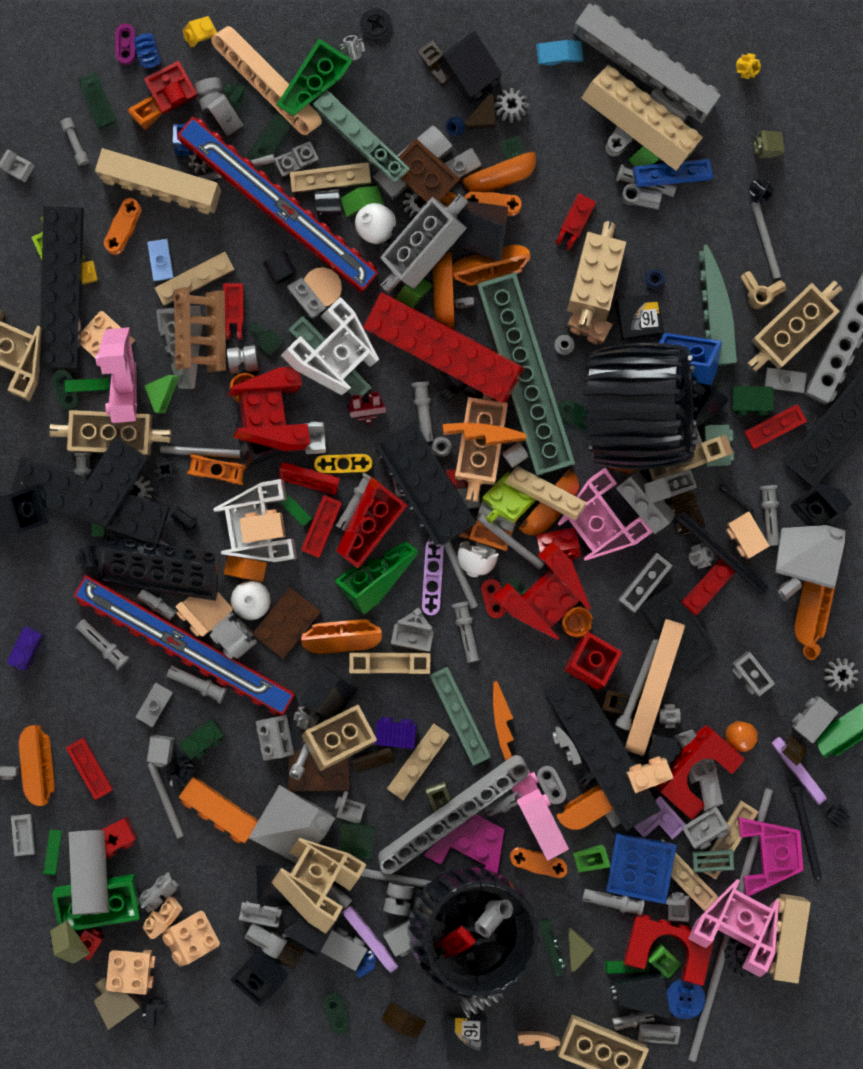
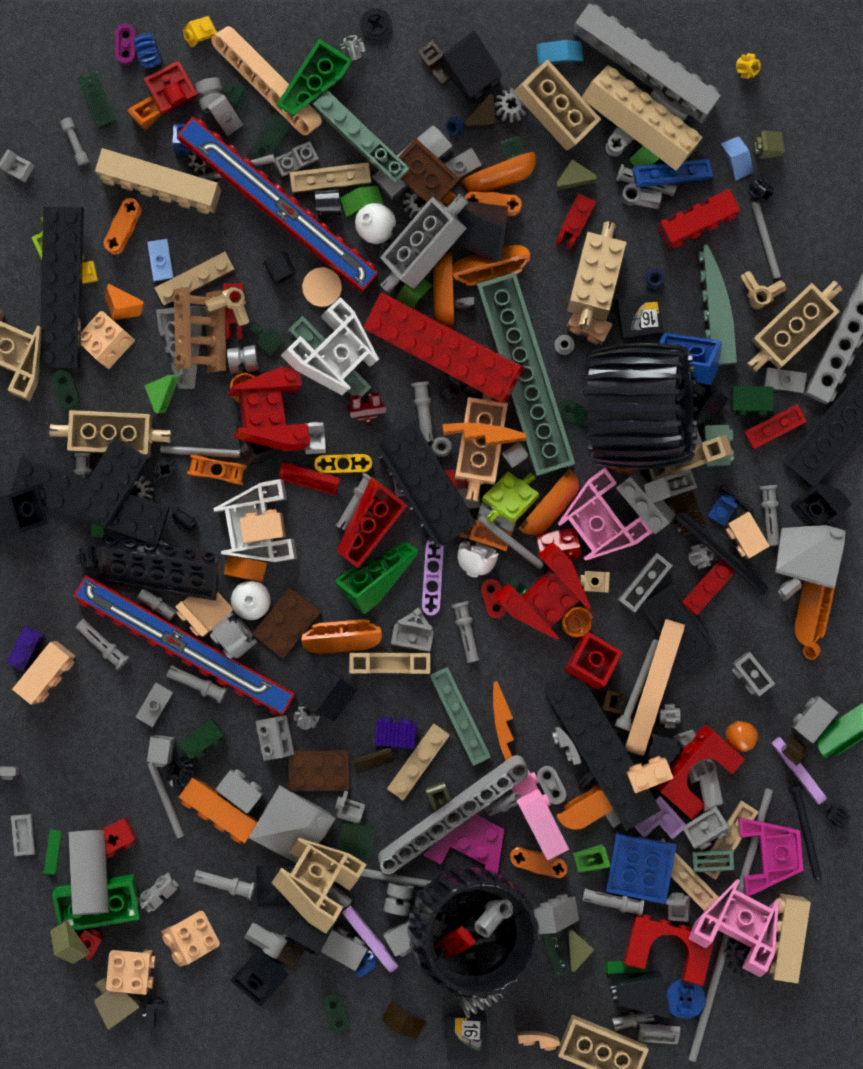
(36, 765): orange brick -> none
(44, 673): none -> light nougat brick
(87, 385): green piece -> none
(89, 768): red plate -> none
(117, 358): bright pink wedge -> none
(122, 304): none -> orange slope
(160, 921): light nougat slope -> none
(224, 300): none -> tan axle
(233, 886): none -> light grey pin
(239, 790): none -> light grey brick
(260, 915): light grey hinge -> none
(295, 510): green piece -> none
(297, 769): light grey bar -> none
(306, 298): light grey hinge -> none
(321, 526): red plate -> none
(339, 737): tan brick -> none
(460, 575): light grey bar -> none
(546, 493): tan plate -> none
(556, 914): none -> light grey brick
(557, 105): none -> tan brick
(575, 176): none -> olive slope
(603, 581): none -> tan brick
(663, 960): bright green slope -> none
(698, 219): none -> red wedge
(722, 509): none -> blue bracket
(737, 157): none -> medium blue slope
(835, 680): light grey gear -> none

